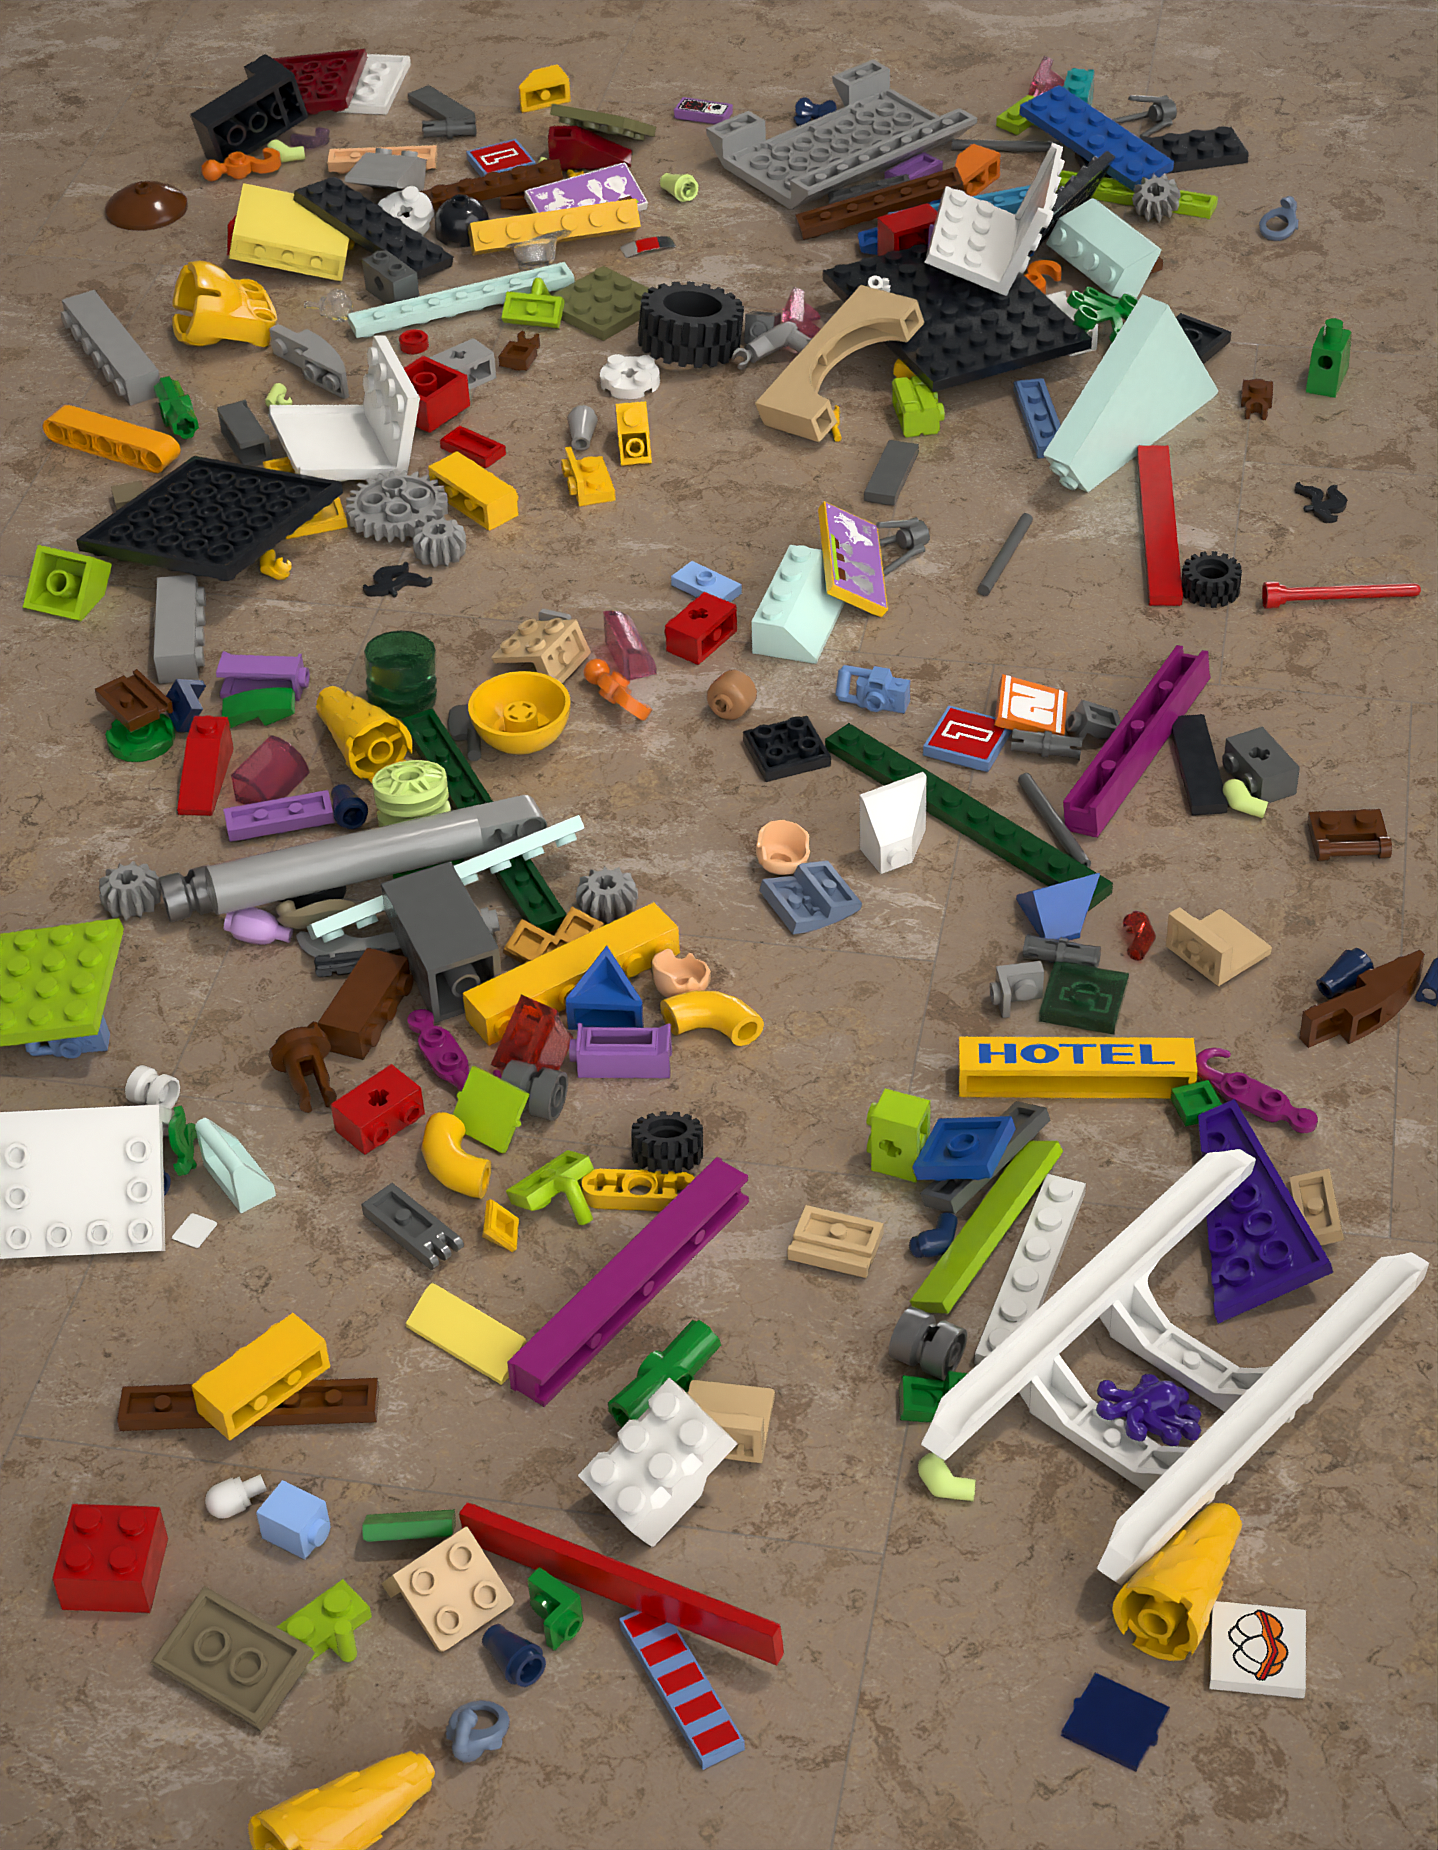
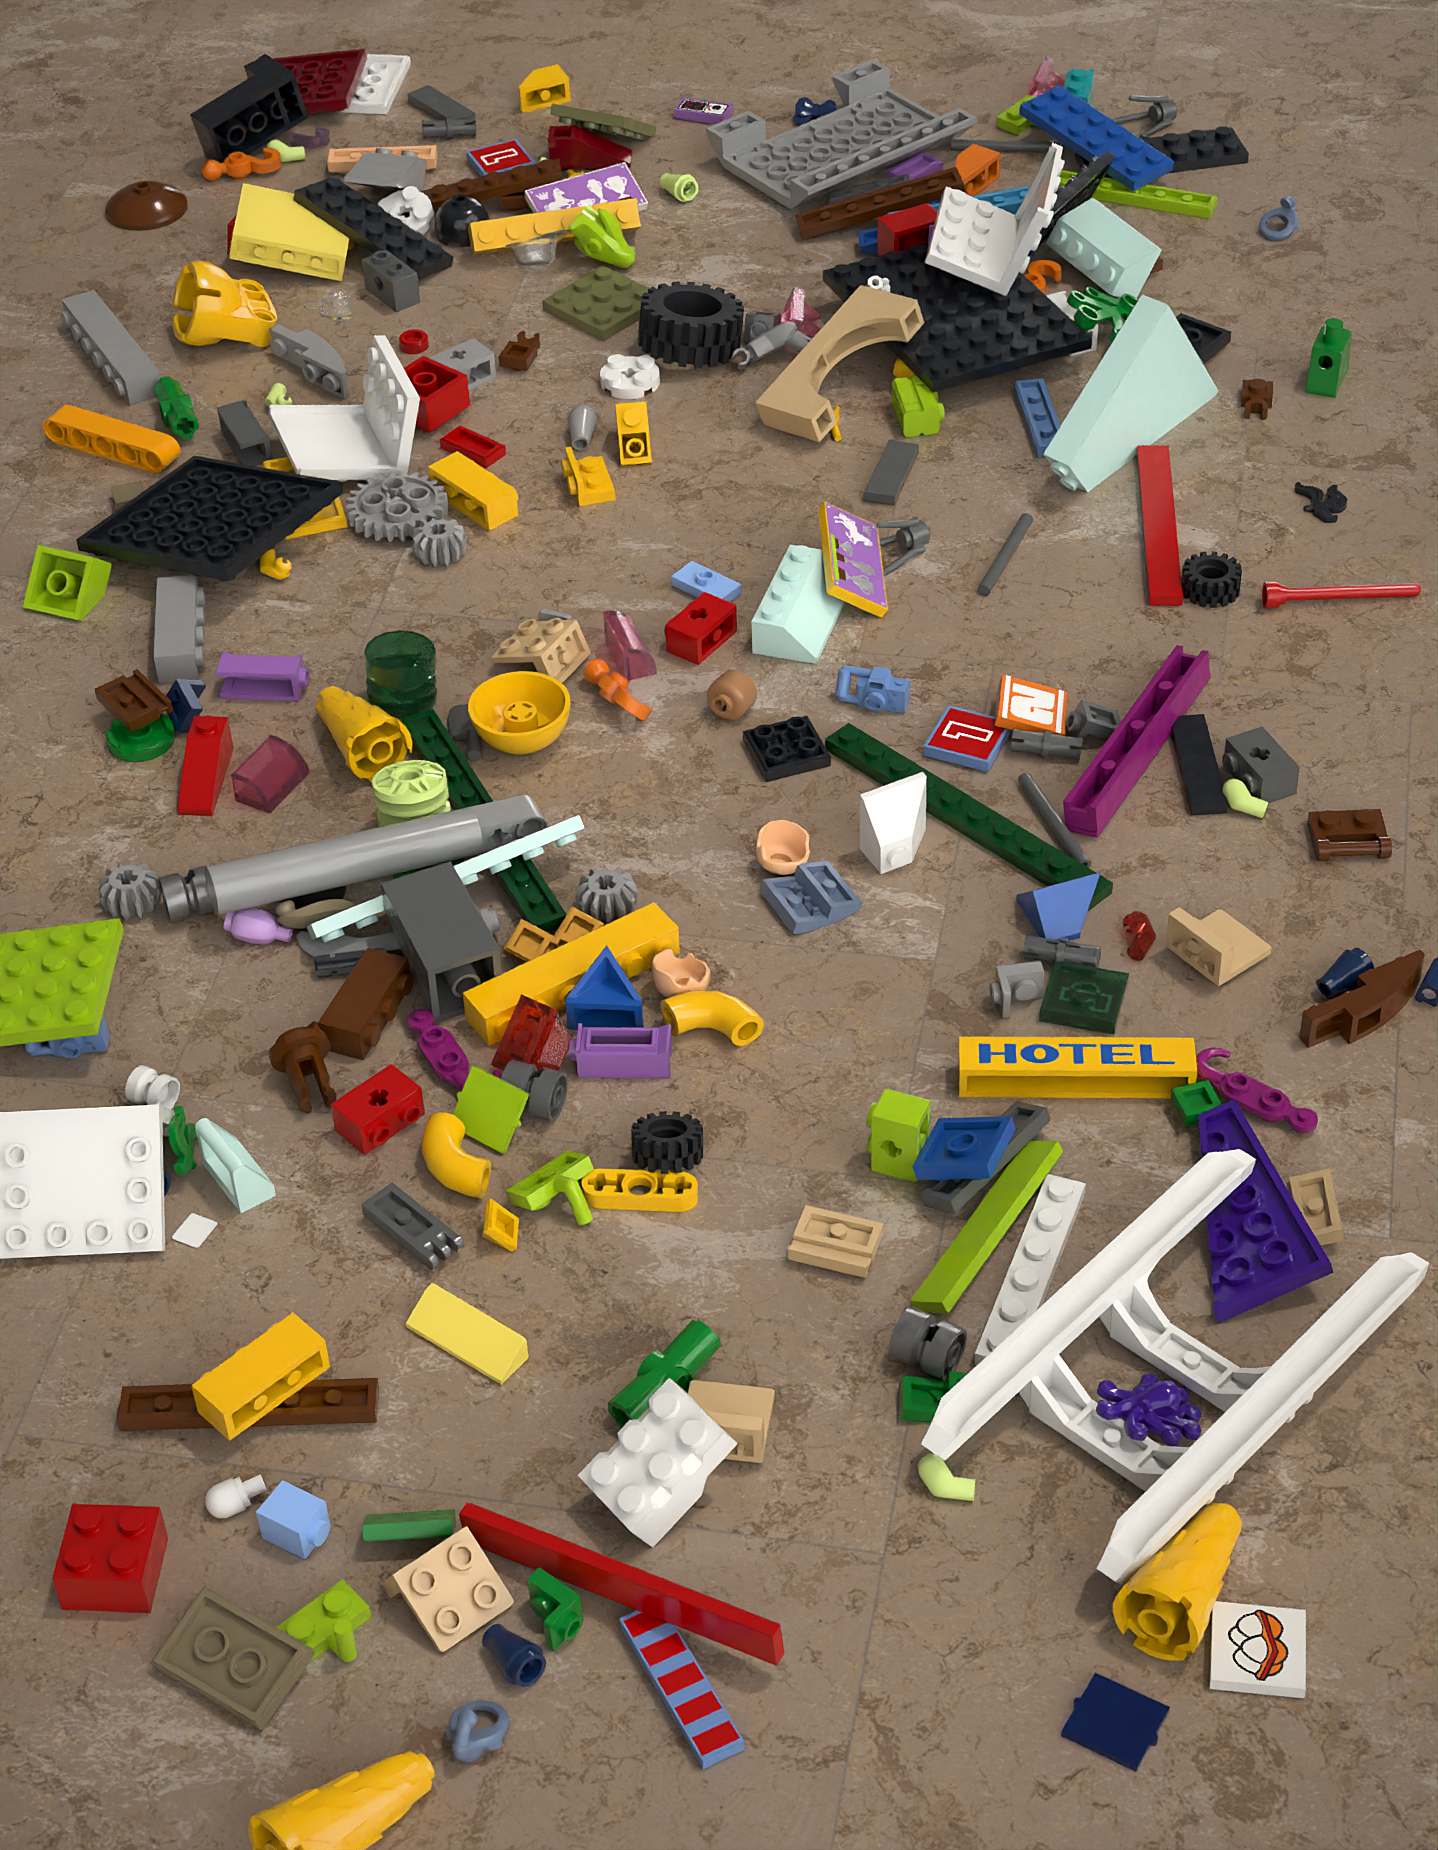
(265, 703): green slope -> none
(279, 815): medium lavender plate -> none
(348, 808): dark blue cone -> none
(384, 585): black piece -> none
(455, 300): light aqua plate -> none
(533, 308): lime plate -> none
(602, 237): none -> lime animal
(627, 1283): magenta tile -> none
(646, 244): sticker -> none
(935, 1241): dark blue arm -> none
(1156, 197): light grey gear -> none

